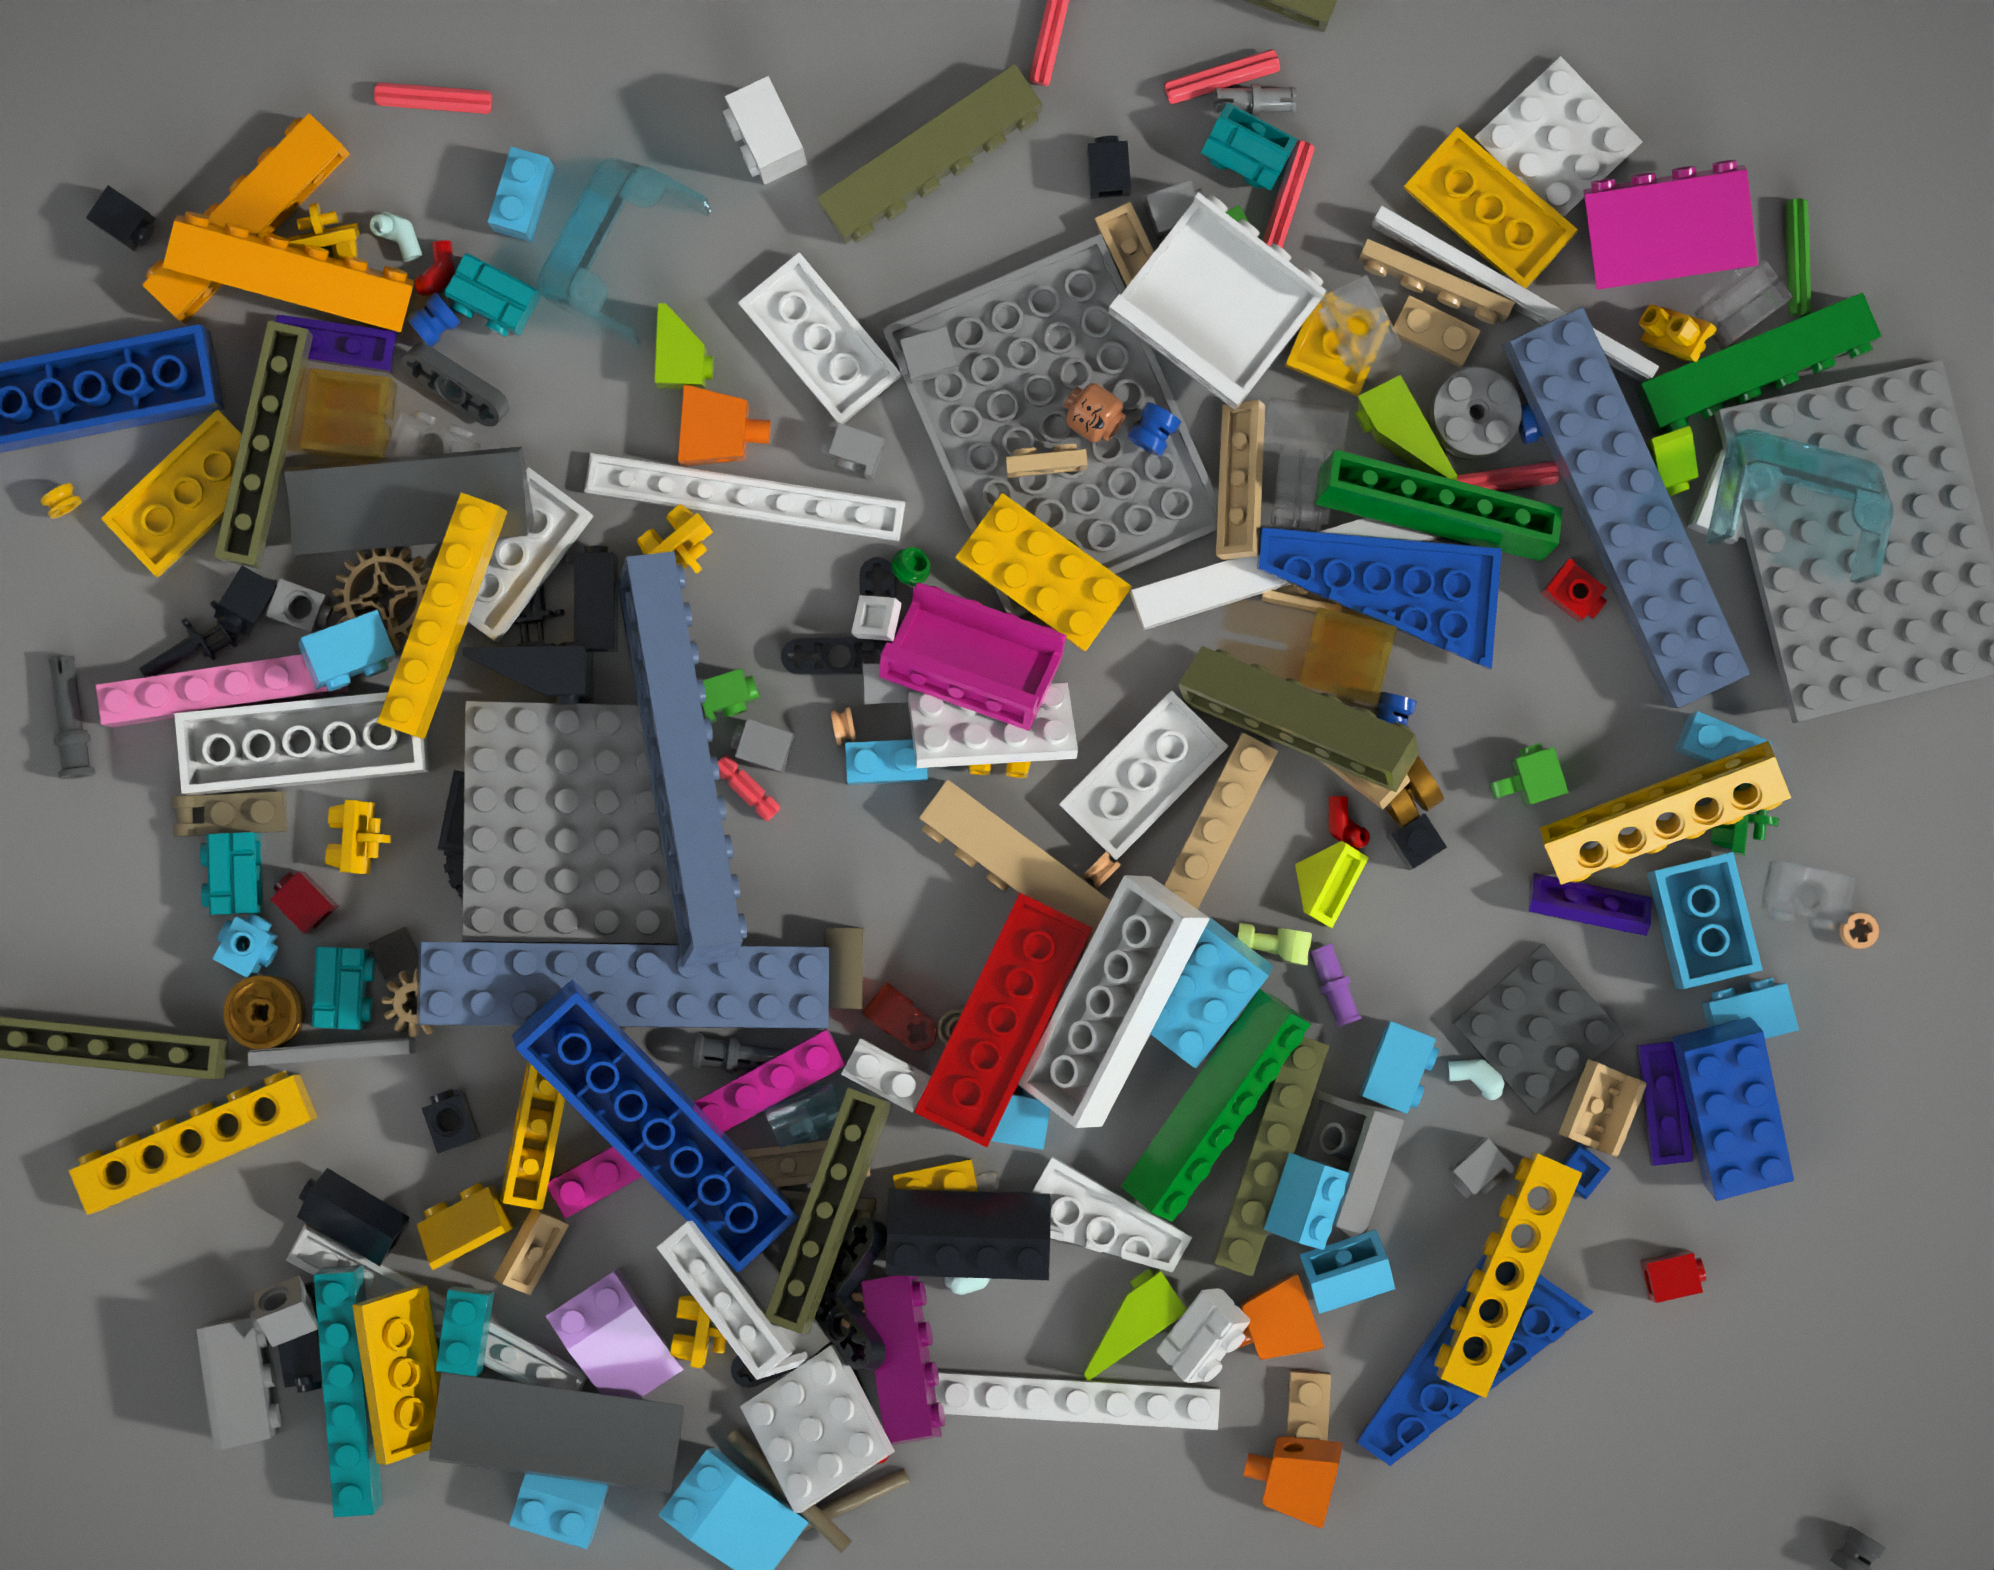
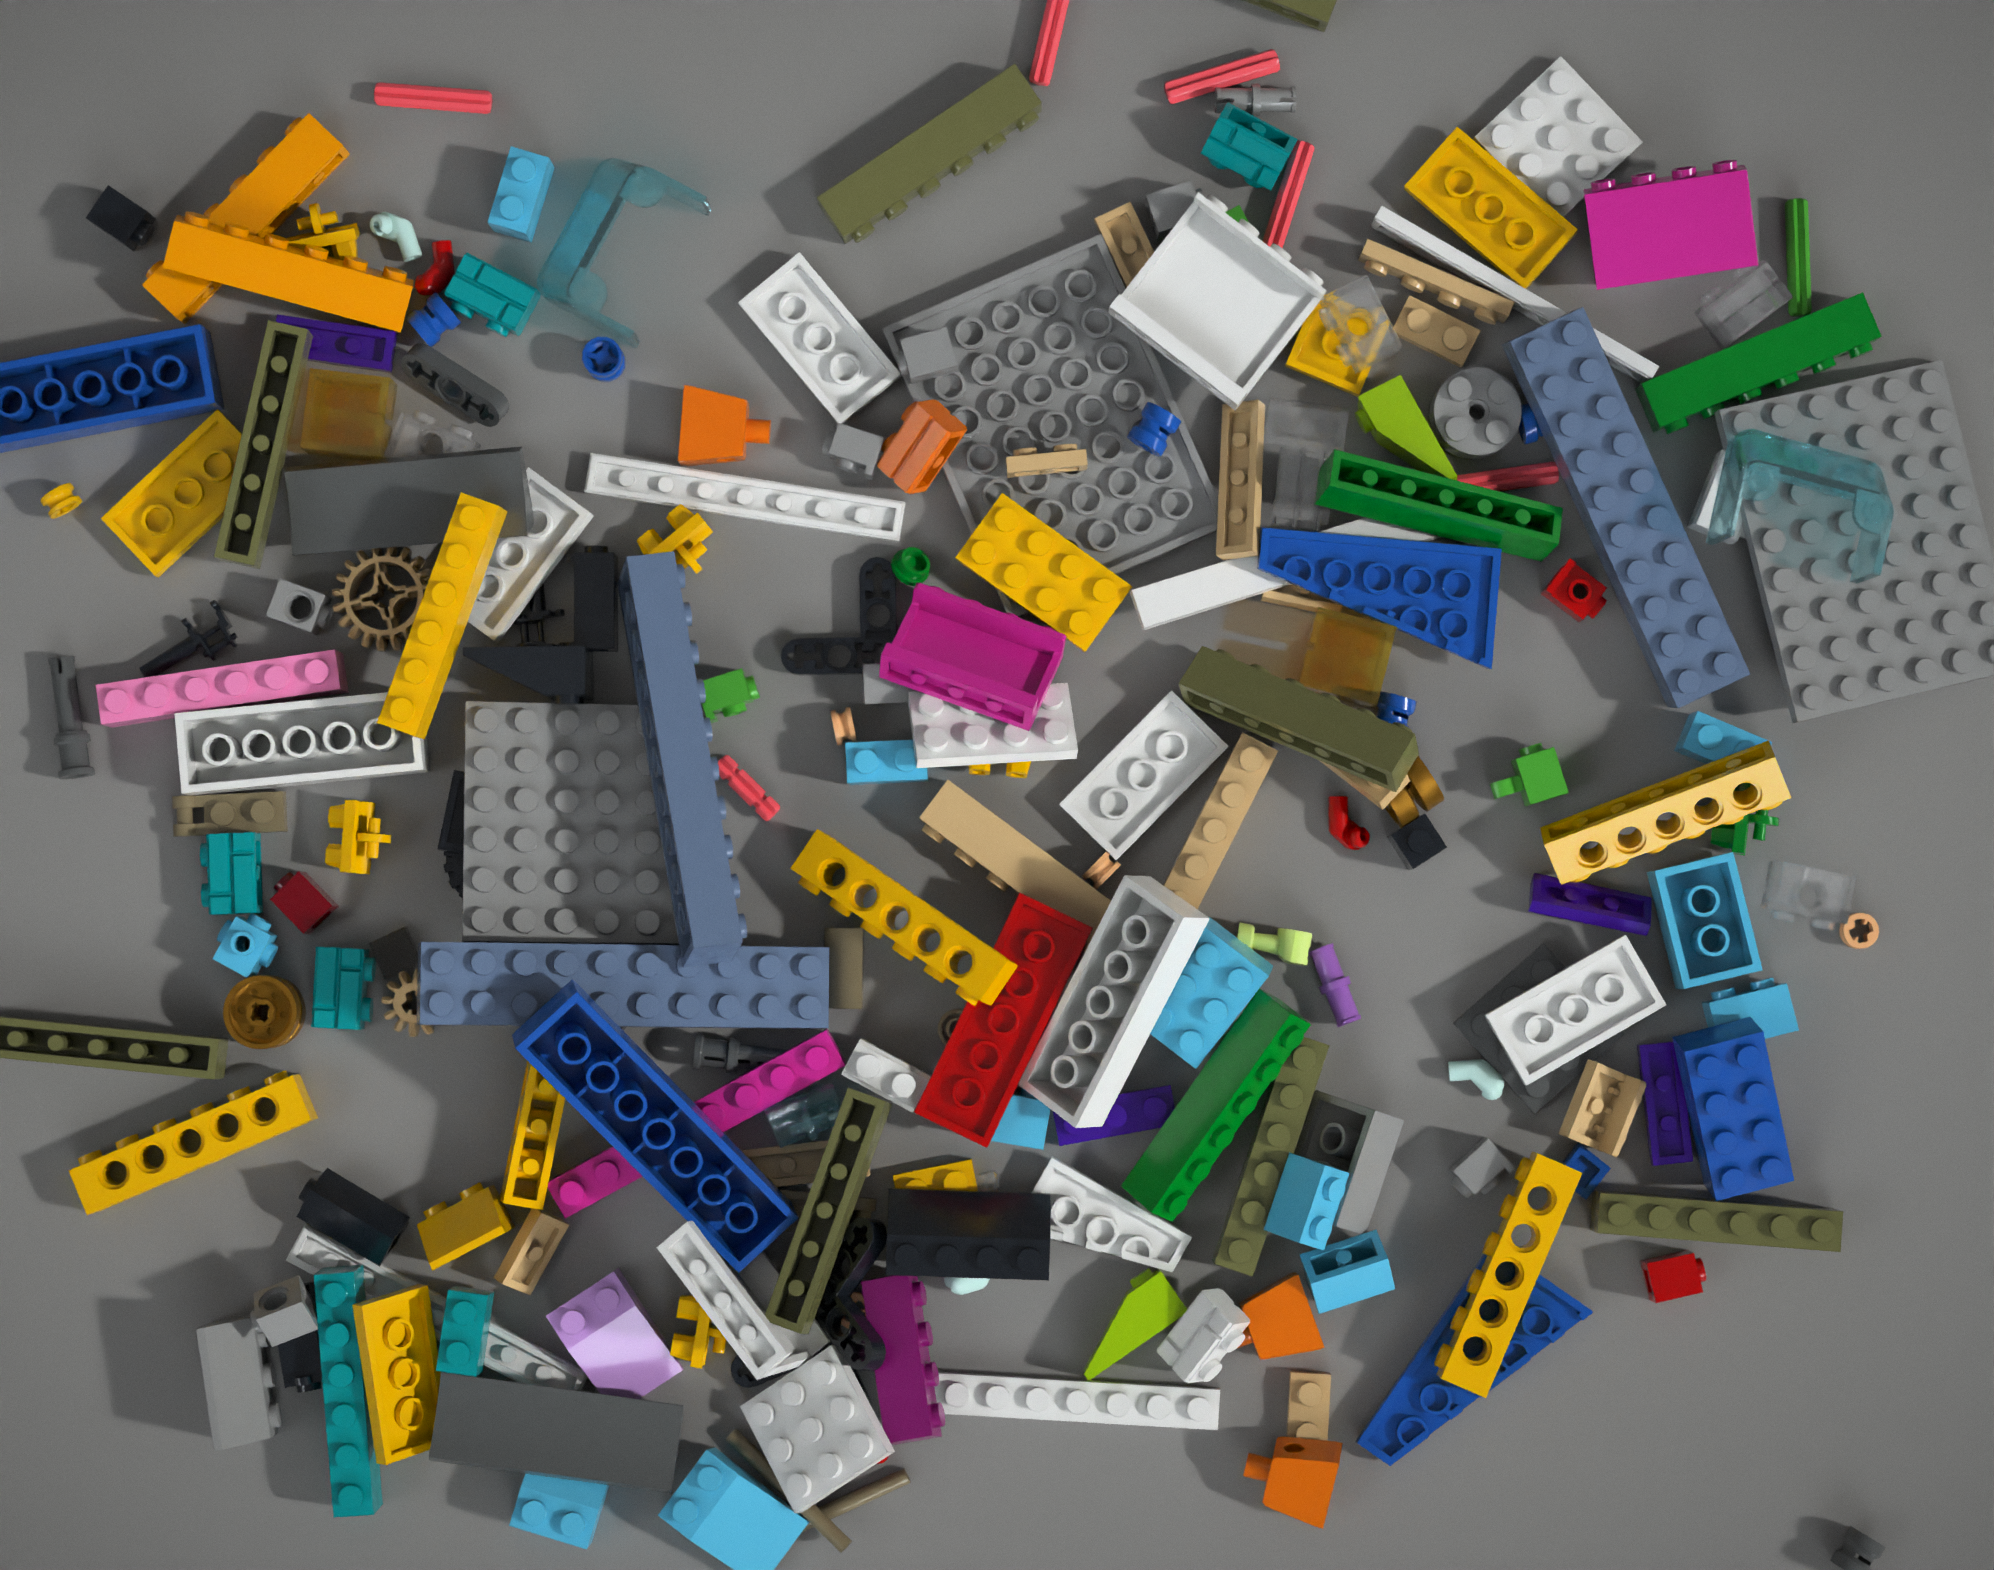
(244, 602): black brick -> none
(331, 1051): light grey tile -> none
(347, 651): medium azure brick -> none
(463, 1134): black brick -> none
(600, 353): none -> blue wheel
(679, 354): lime slope -> none
(763, 745): light grey brick -> none
(768, 135): white brick -> none
(876, 618): white plate -> none
(896, 1014): clear red piece -> none
(921, 445): none -> orange brick
(989, 967): none -> yellow brick
(1094, 412): nougat head -> none
(1108, 167): black brick -> none
(1129, 1114): none -> dark purple plate
(1328, 880): neon yellow slope -> none
(1398, 1067): medium azure brick -> none
(1575, 1010): none -> white plate
(1675, 332): yellow hips -> none
(1675, 459): lime slope -> none
(1716, 1220): none -> olive brick

